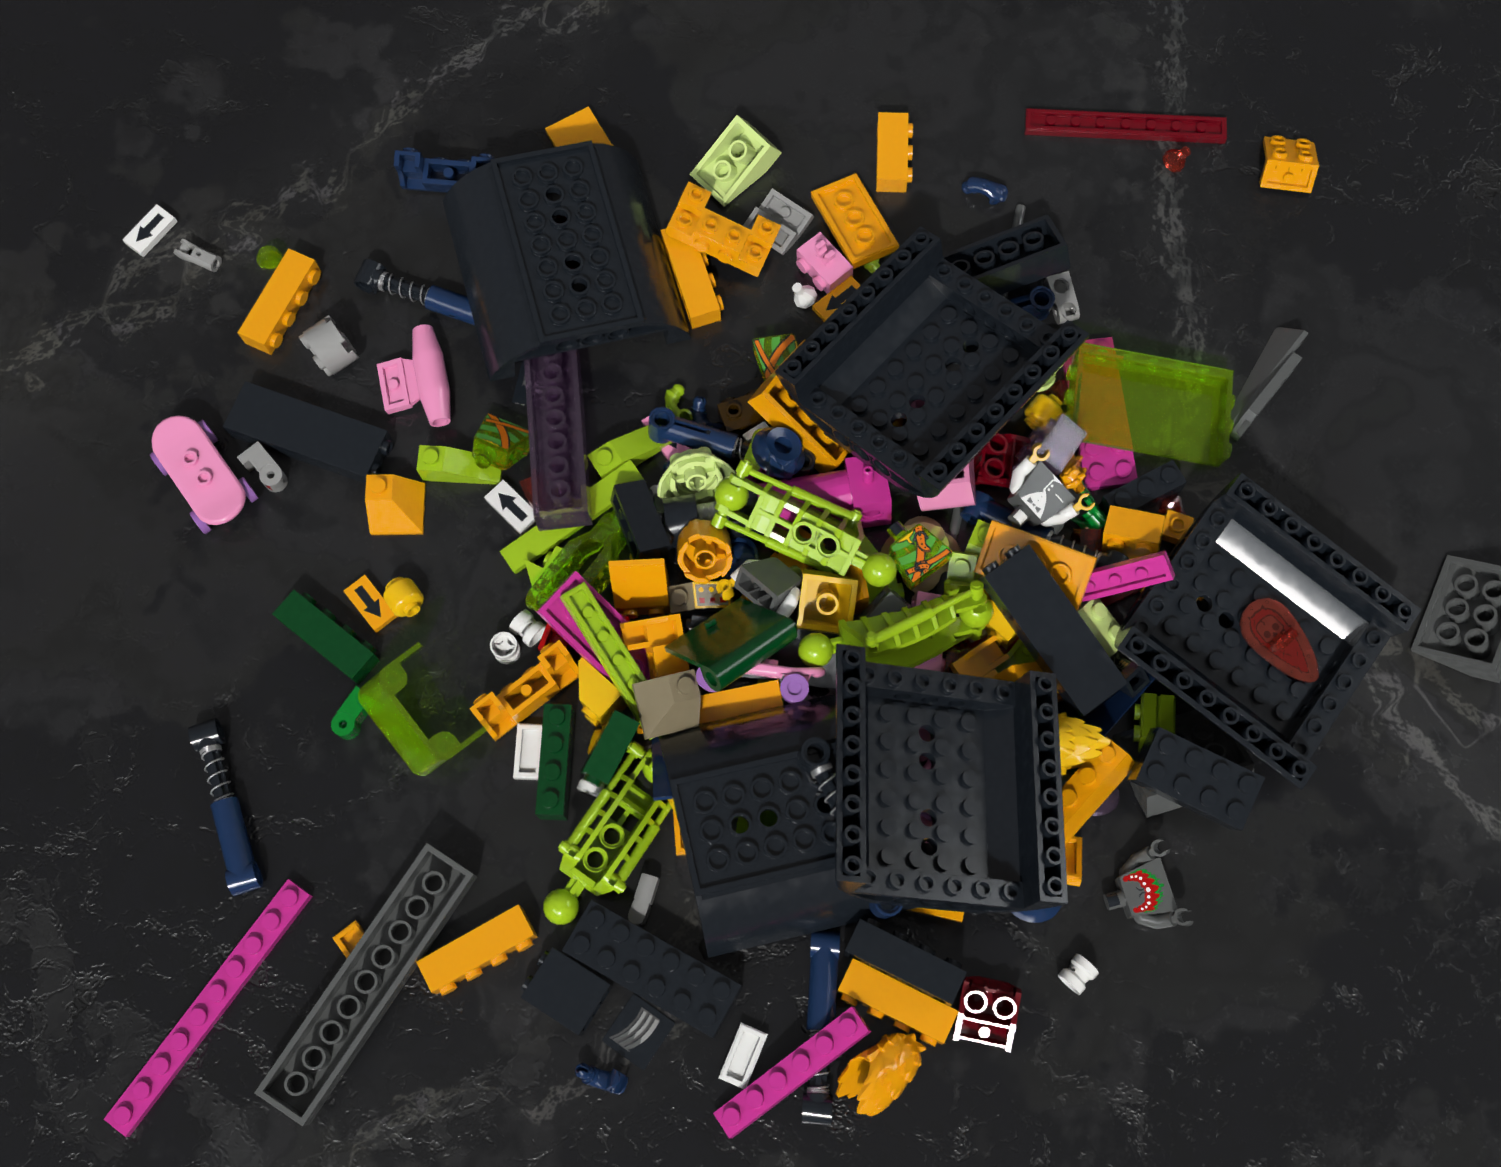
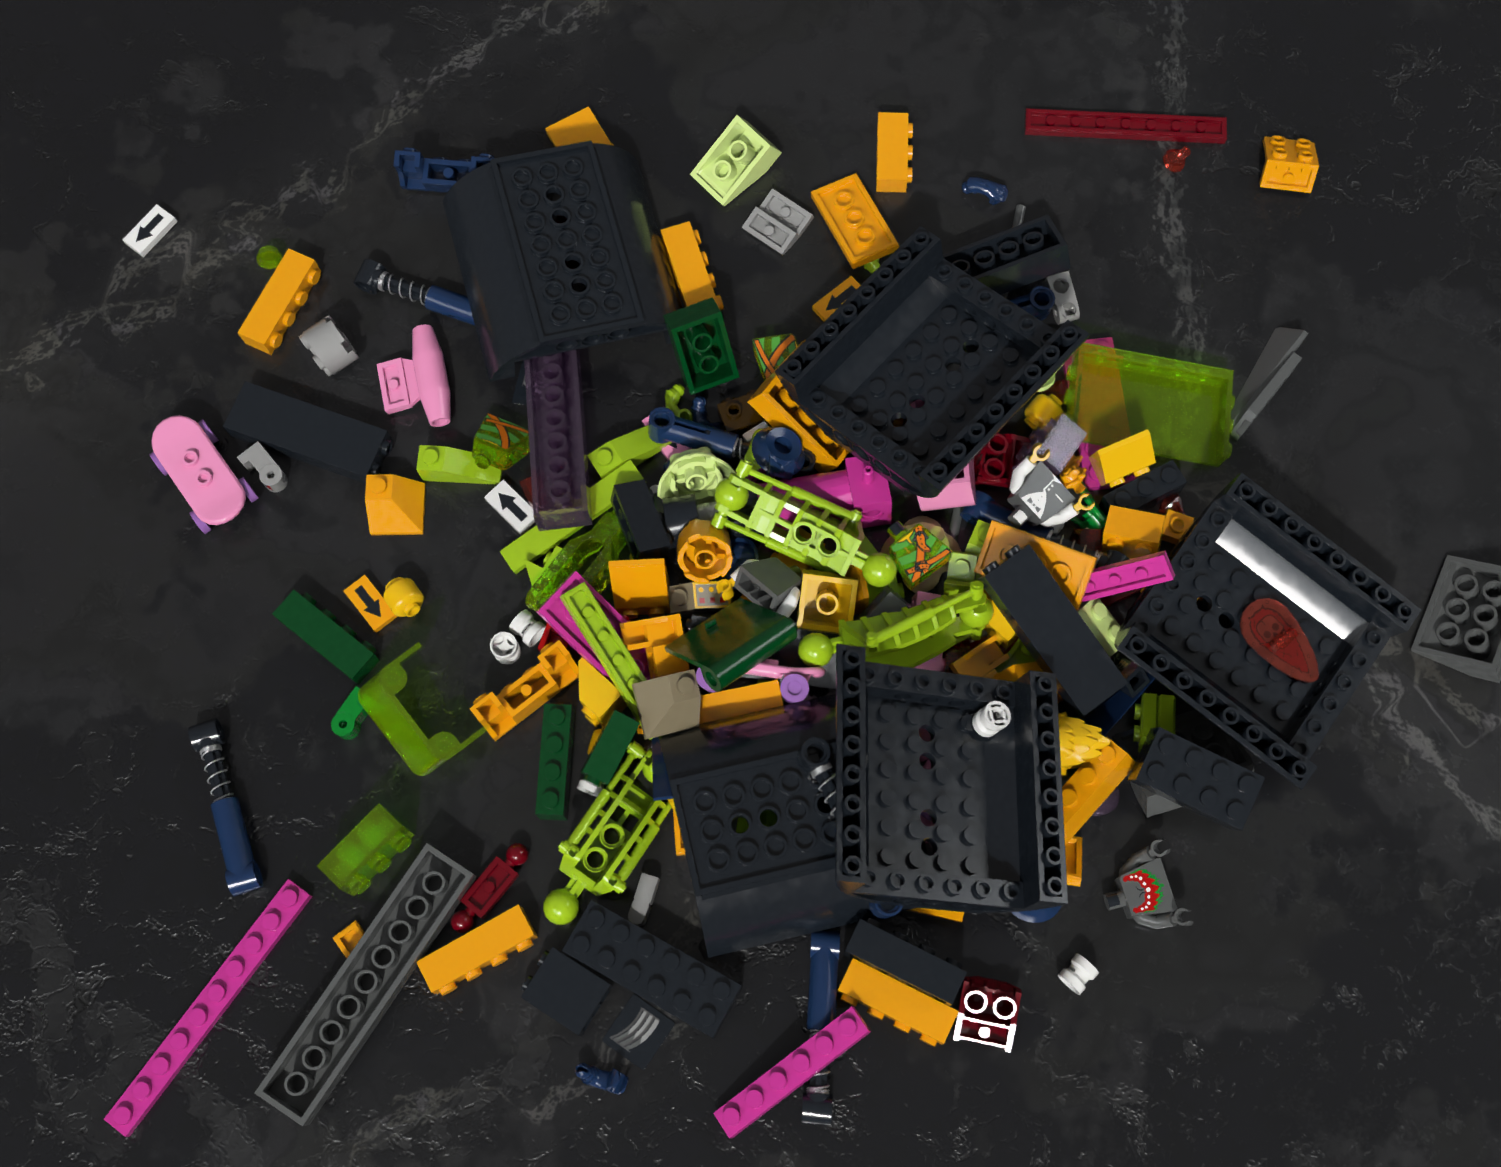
(198, 256): light grey bar -> none
(366, 851): none -> clear neon green brick
(489, 887): none -> dark red plate
(527, 751): white tile -> none
(701, 345): none -> dark green brick
(721, 236): light orange bracket -> none
(743, 1056): white tile -> none
(804, 295): white rock -> none
(823, 263): bright pink brick -> none
(881, 1072): light orange head -> none
(991, 719): none -> white wheel
(1123, 458): none -> yellow slope

